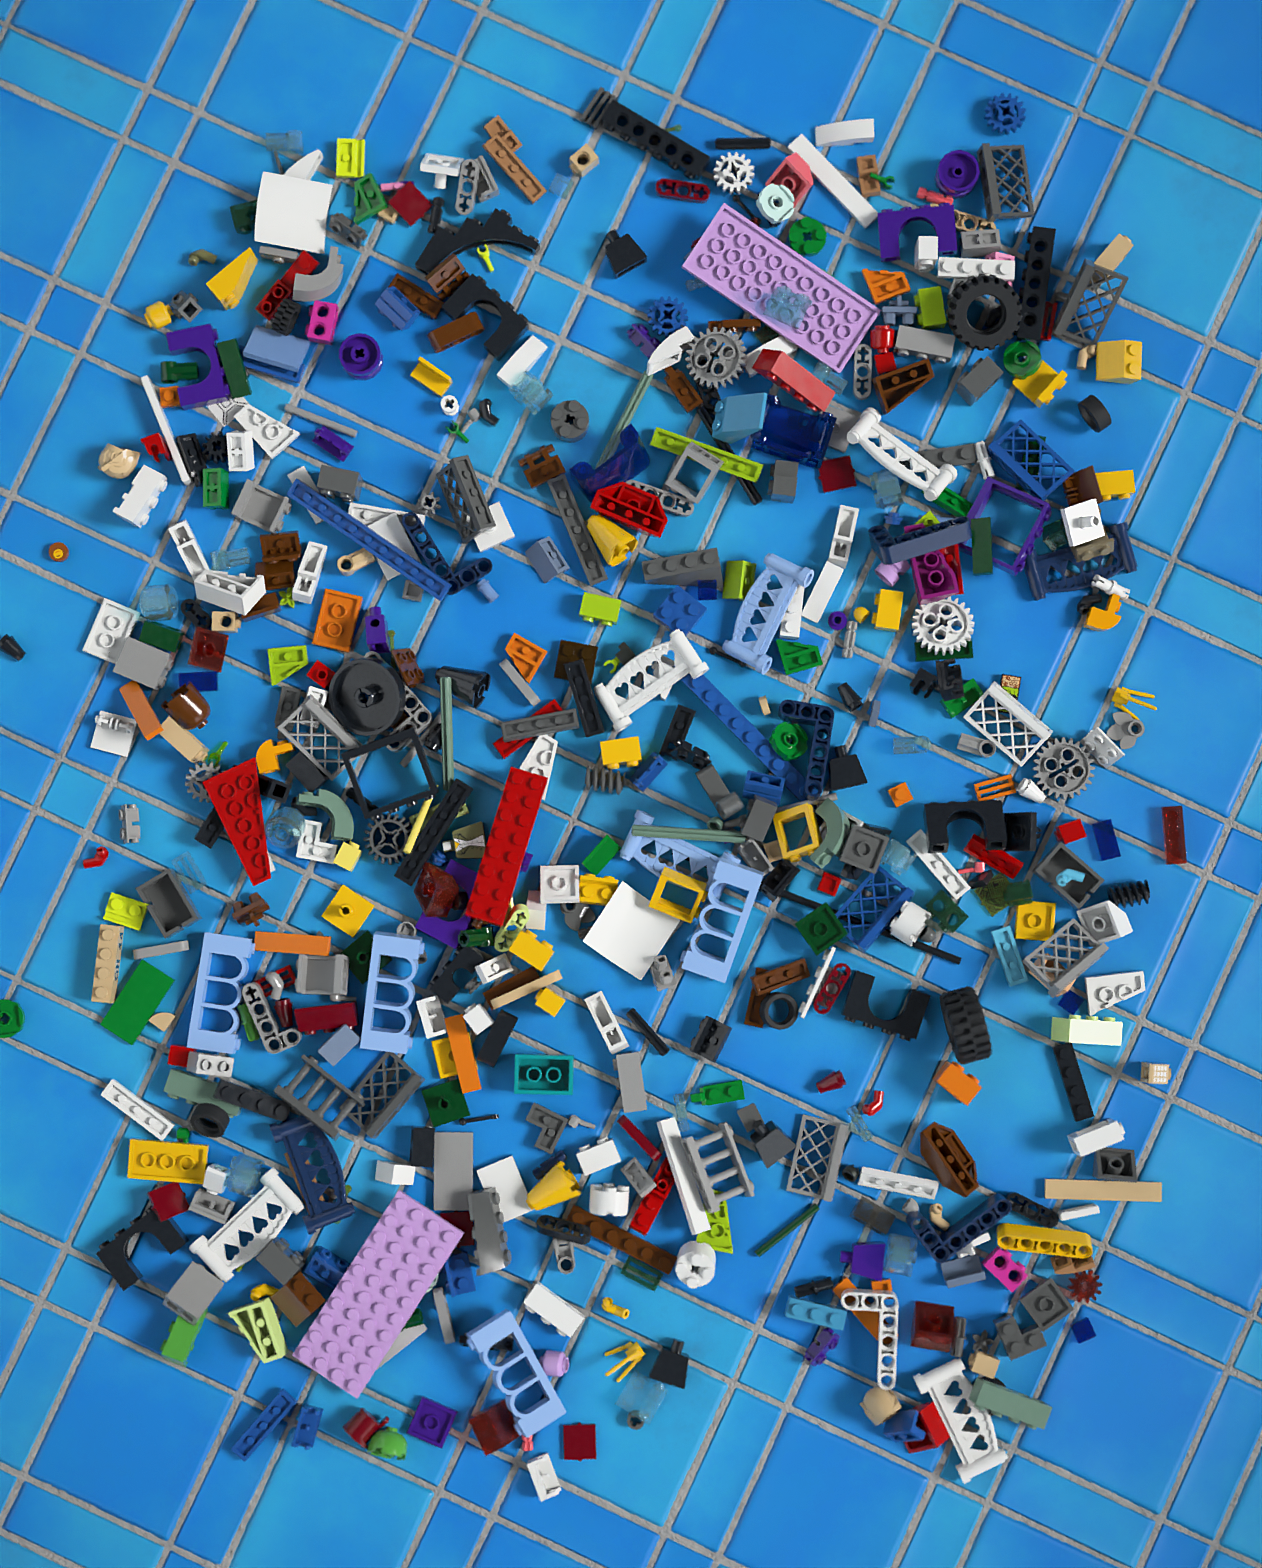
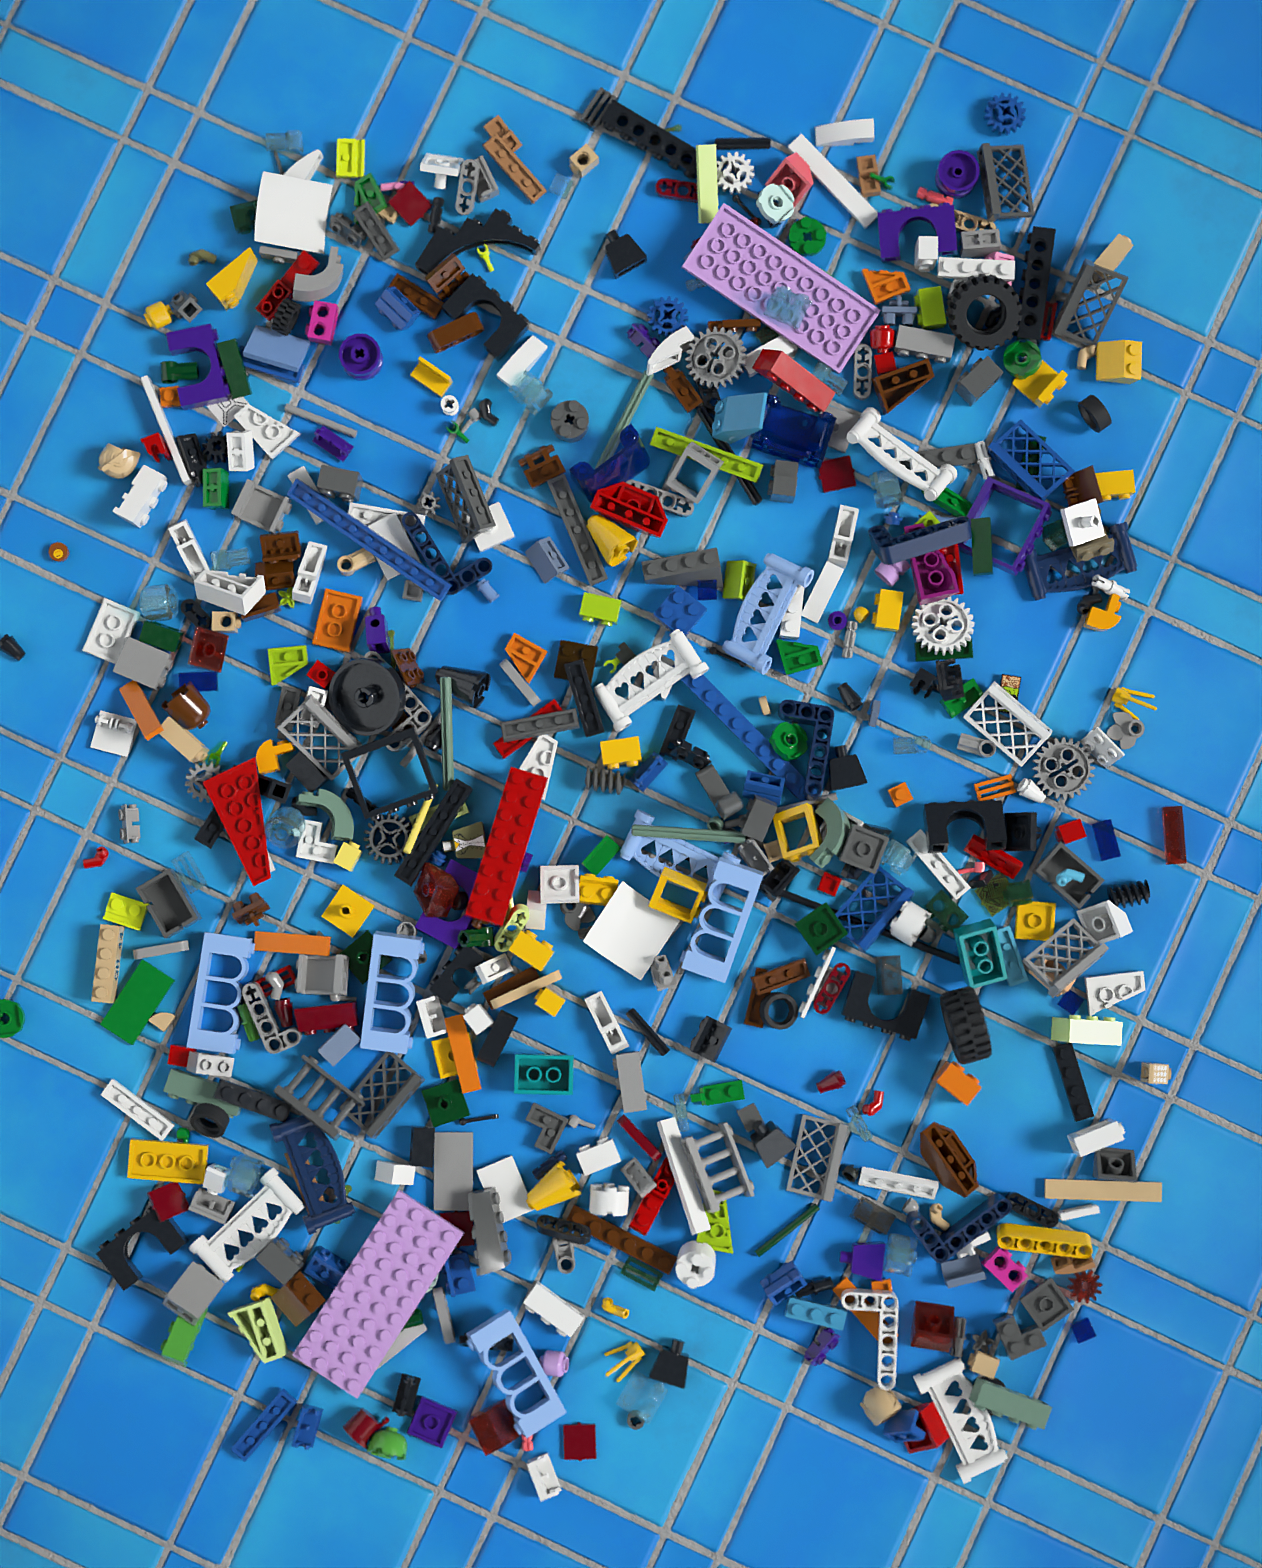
(376, 231): none -> dark grey tile
(406, 1395): none -> black hinge
(707, 182): none -> yellowish green tile
(783, 1282): none -> blue brick
(888, 975): none -> clear smoke hinge
(980, 953): none -> teal brick

